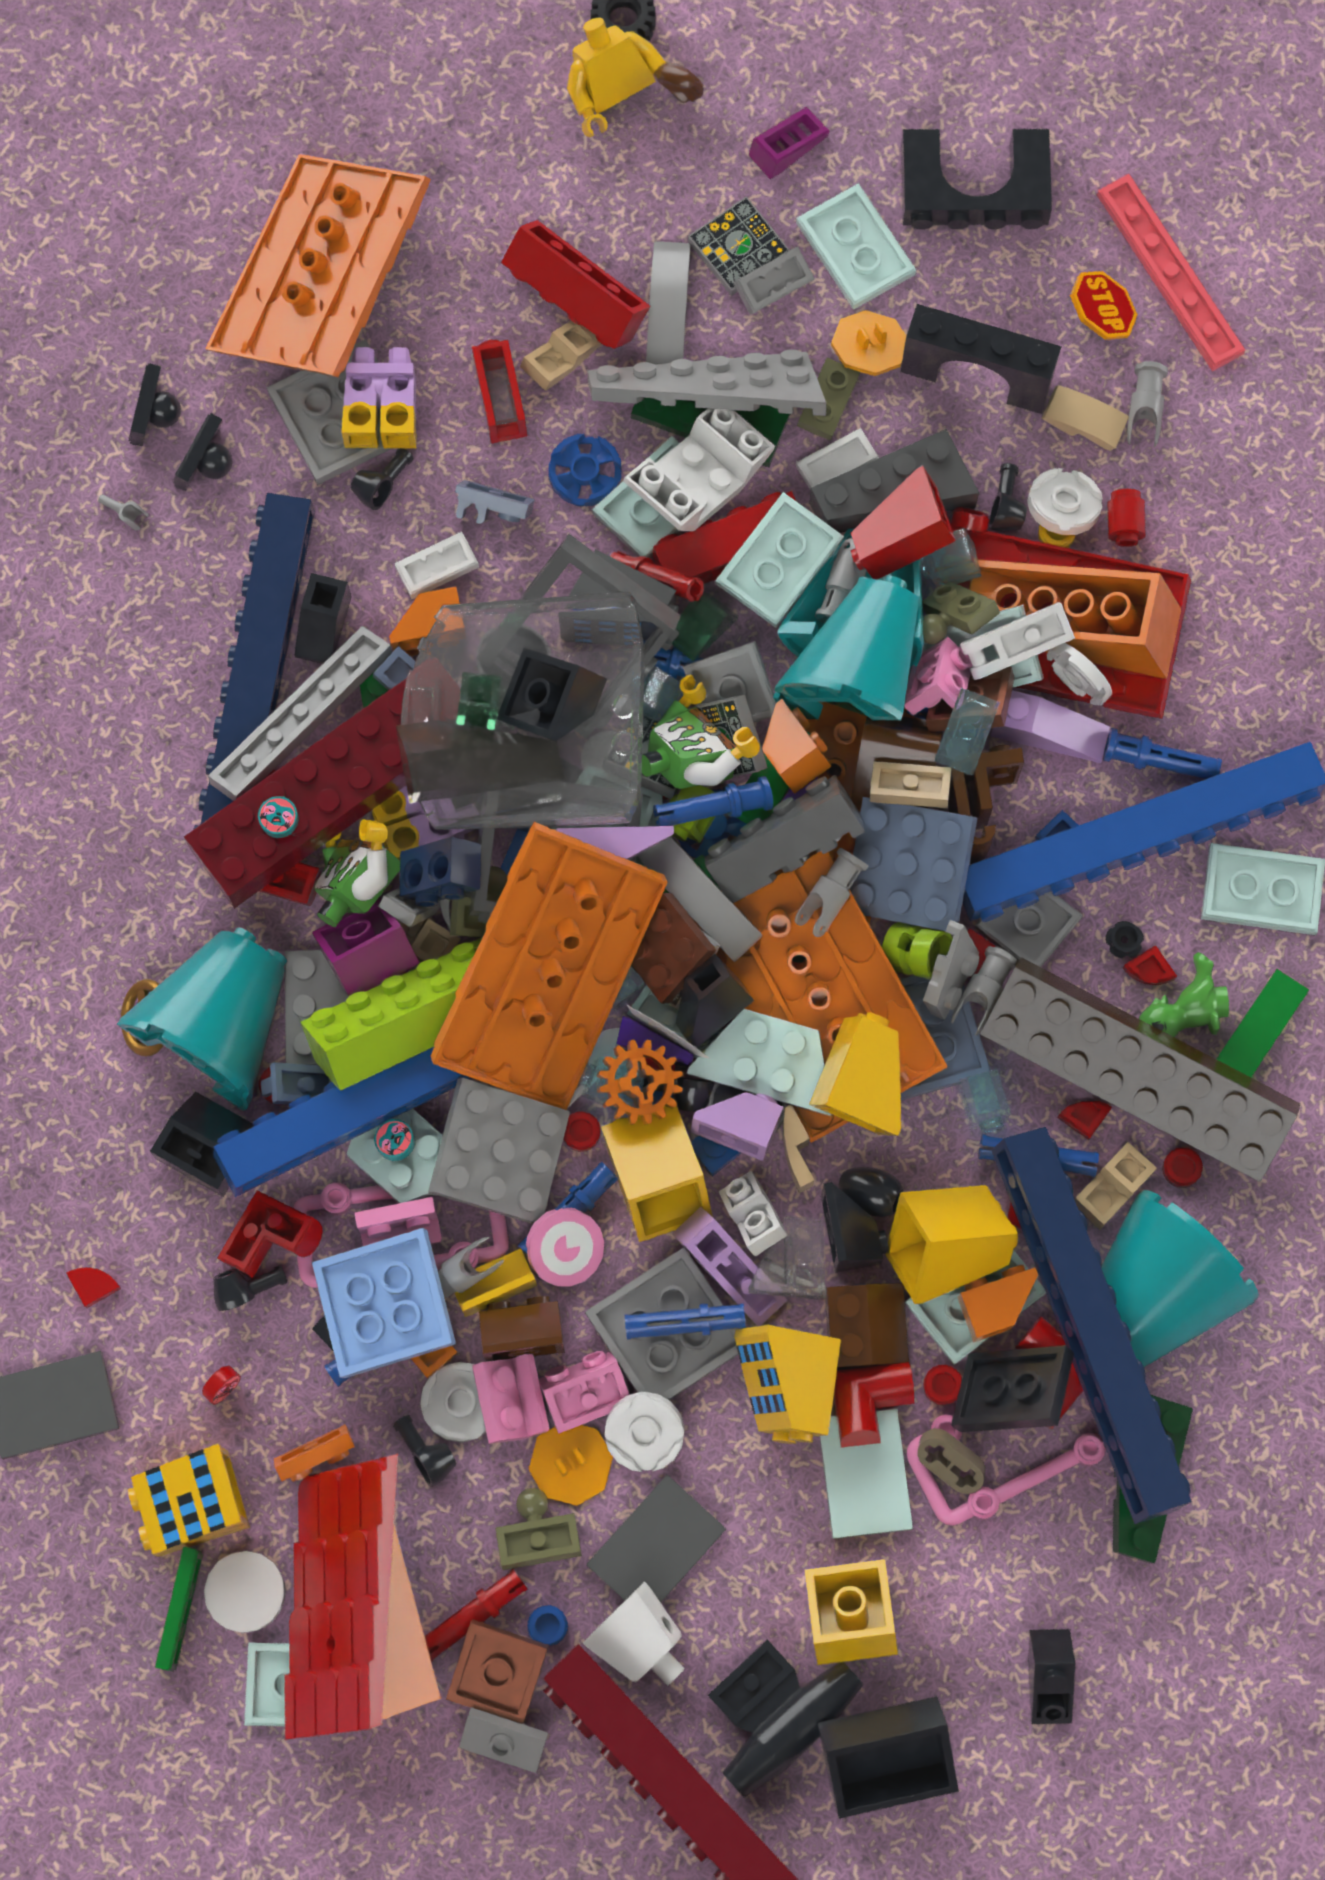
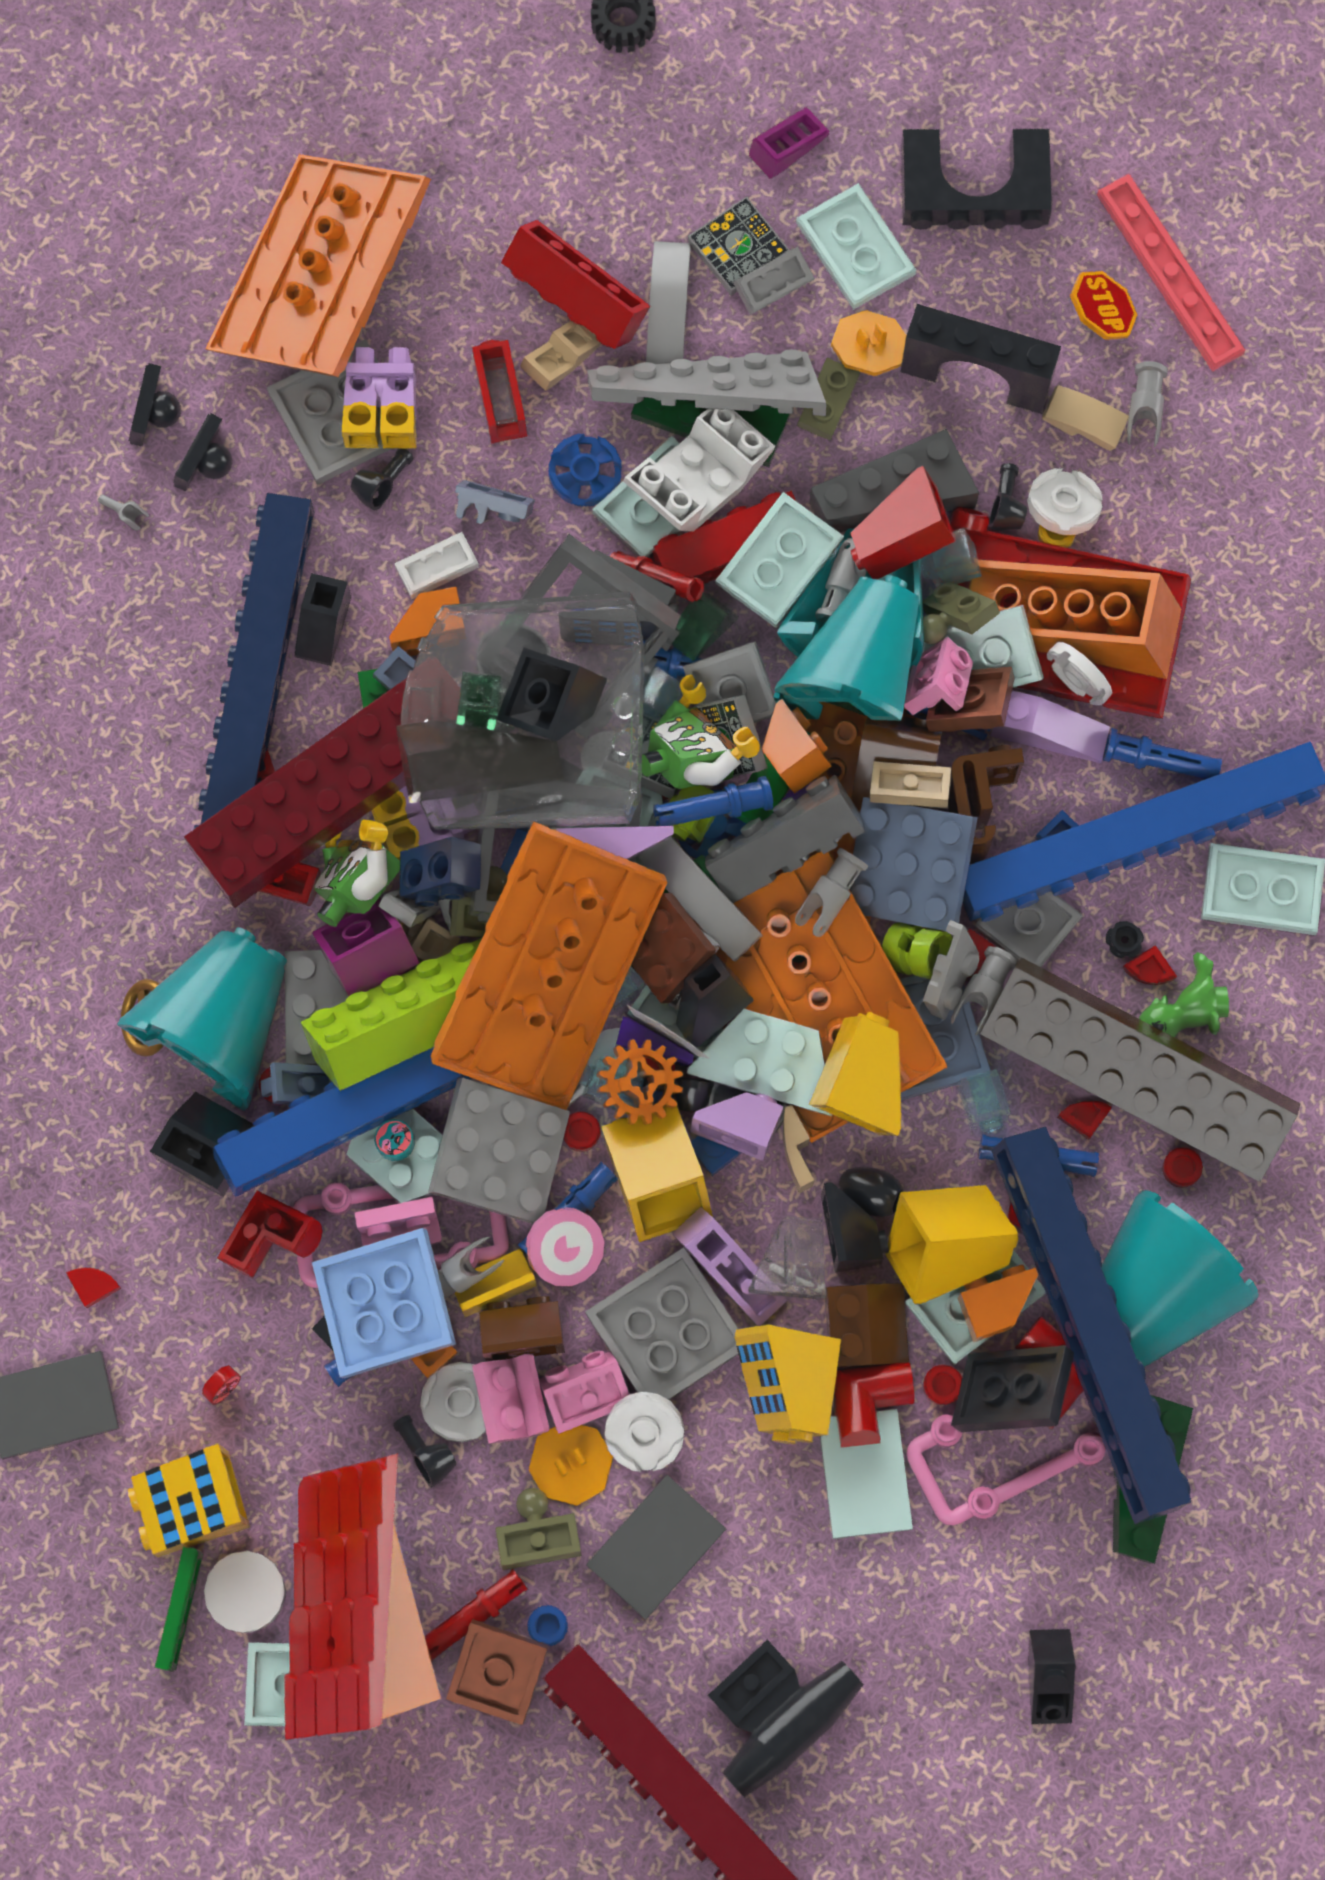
(234, 1290): black bar -> none
(278, 817): tile -> none
(300, 714): light grey plate -> none
(329, 1447): orange plate -> none
(503, 1740): light grey plate -> none
(616, 67): yellow torso -> none
(638, 1638): white torso -> none
(733, 1318): blue pin -> none
(753, 1213): white slope -> none
(836, 458): white tile -> none
(851, 1612): yellow brick -> none
(888, 1757): black piece -> none
(951, 1461): dark tan beam -> none
(967, 731): clear light blue plate -> none
(1019, 640): white plate -> none
(1114, 1185): tan slope -> none
(1126, 517): red brick -> none
(1263, 1023): green tile -> none

